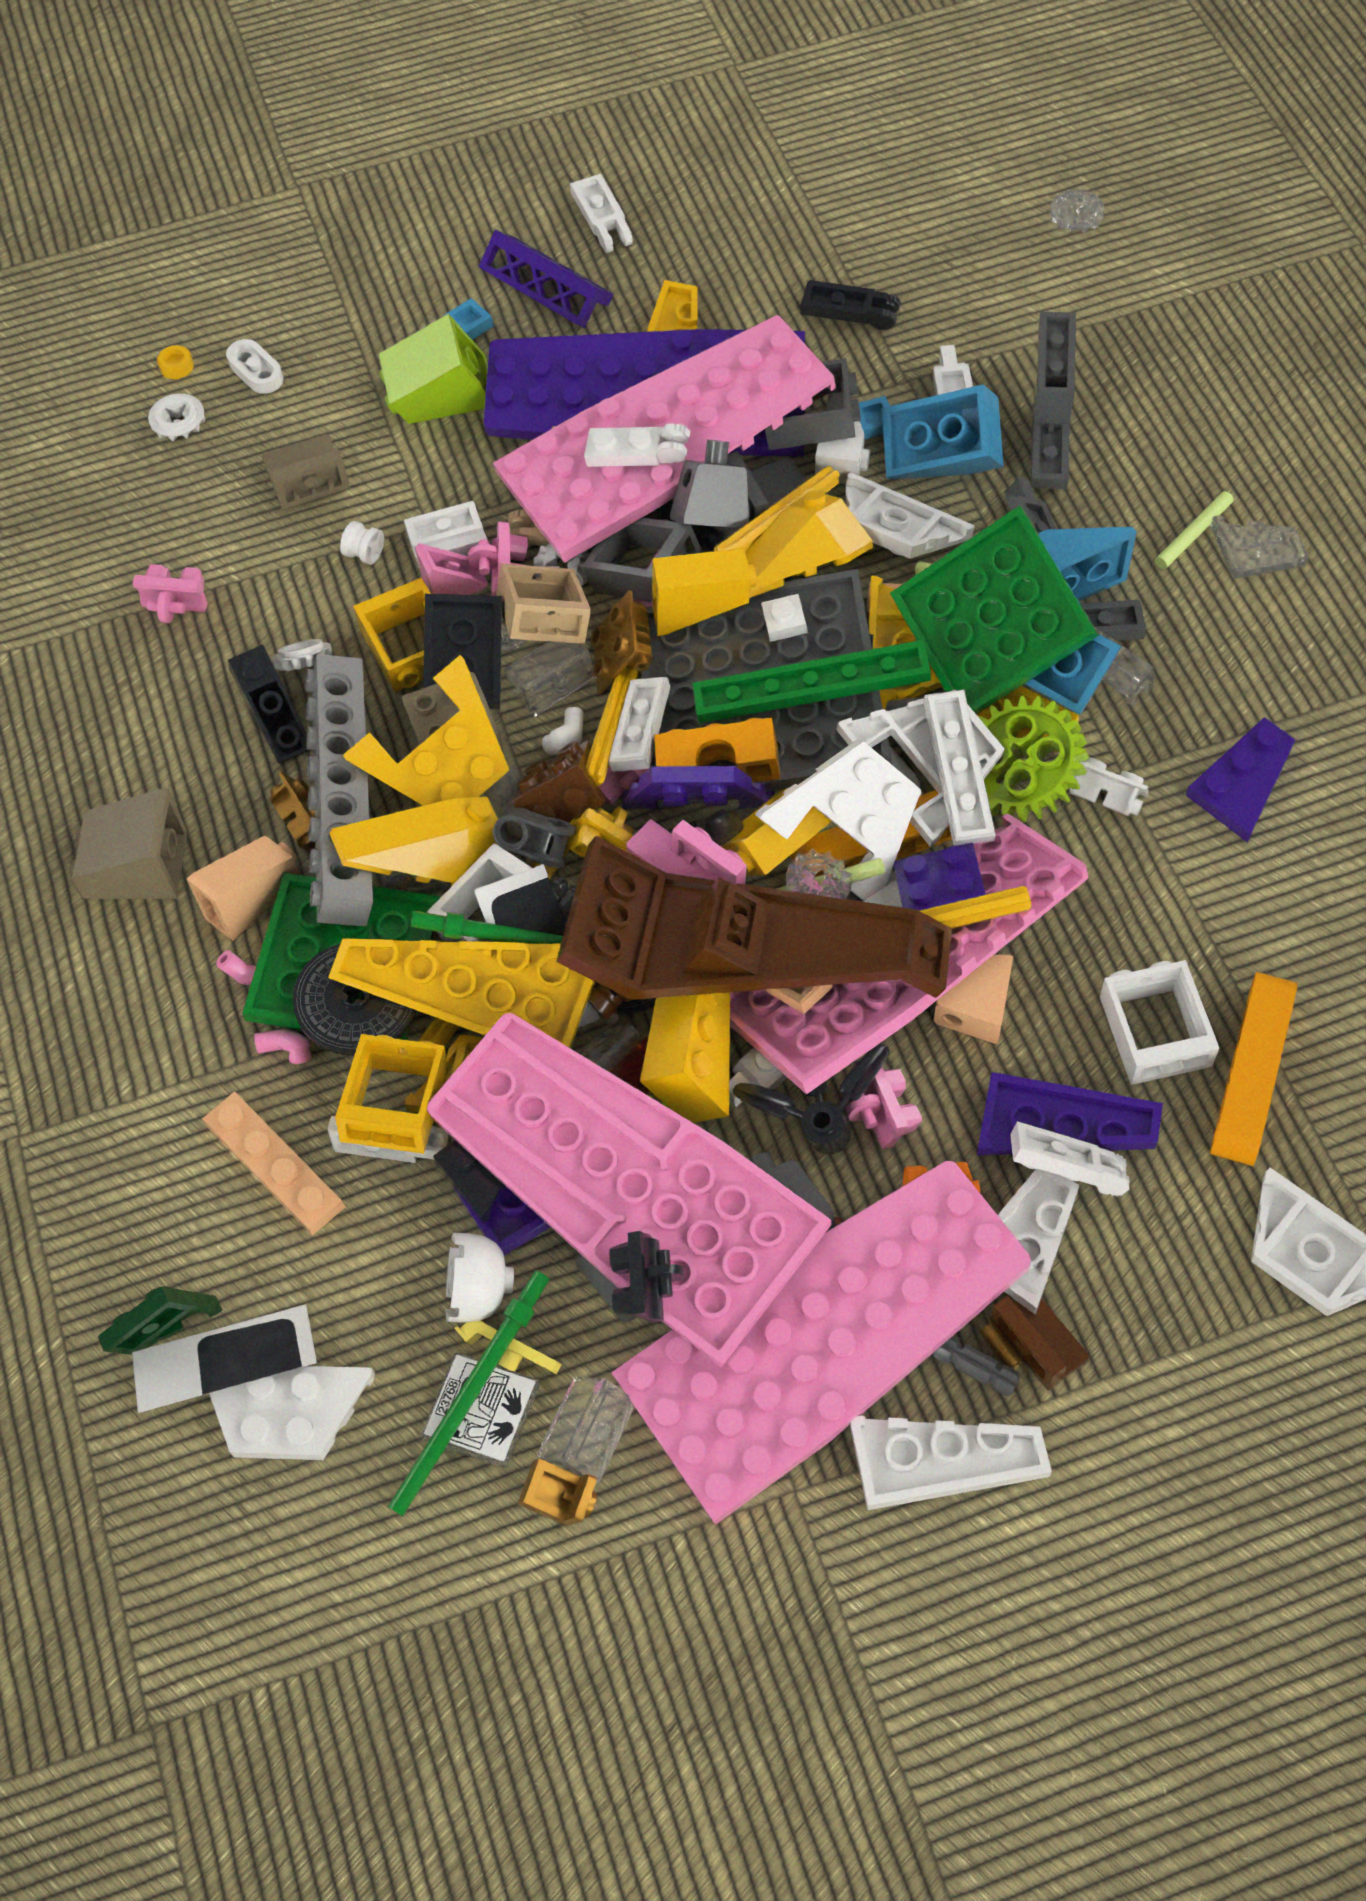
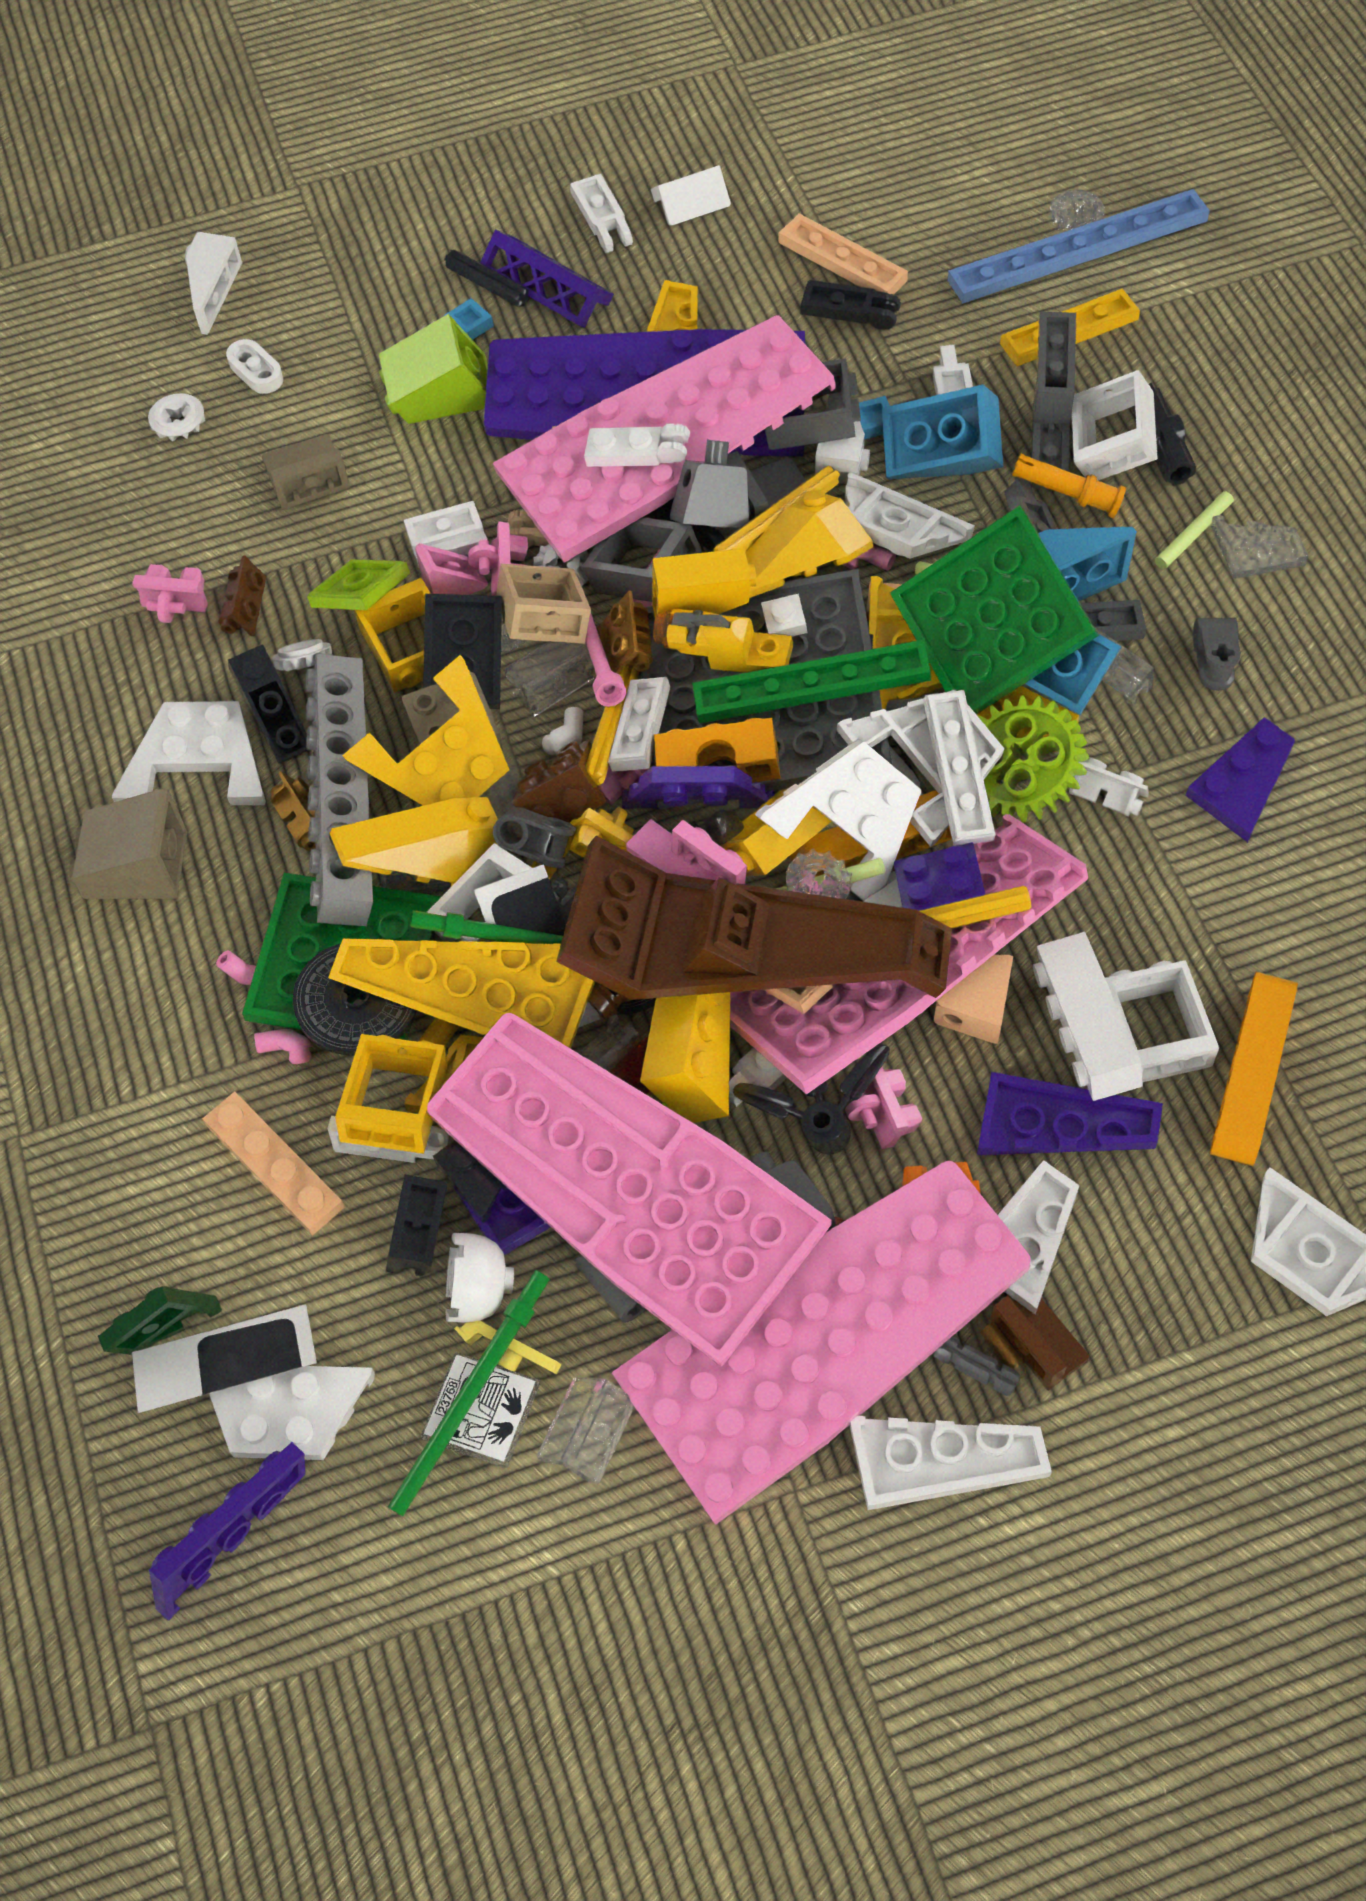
(175, 362): yellow tile -> none
(196, 740): none -> white wing
(211, 268): none -> white slope
(224, 1529): none -> dark purple wing
(242, 884): light nougat slope -> none
(244, 596): none -> reddish brown hinge
(358, 584): none -> lime tile
(362, 542): white wheel -> none
(416, 1224): none -> black hinge
(487, 278): none -> black axle
(558, 1493): pearl gold bracket -> none
(608, 685): none -> bright pink piece
(649, 1277): black hips -> none
(692, 195): none -> white panel
(723, 638): none -> yellow plate
(842, 256): none -> light nougat plate
(876, 556): none -> bright pink arm
(1069, 1158): white hinge -> none
(1078, 245): none -> medium blue plate
(1084, 489): none -> light orange pin
(1089, 1017): none -> white brick
(1091, 320): none -> yellow tile
(1123, 450): none -> white window
(1172, 453): none -> black piece
(1216, 651): none -> dark grey piece

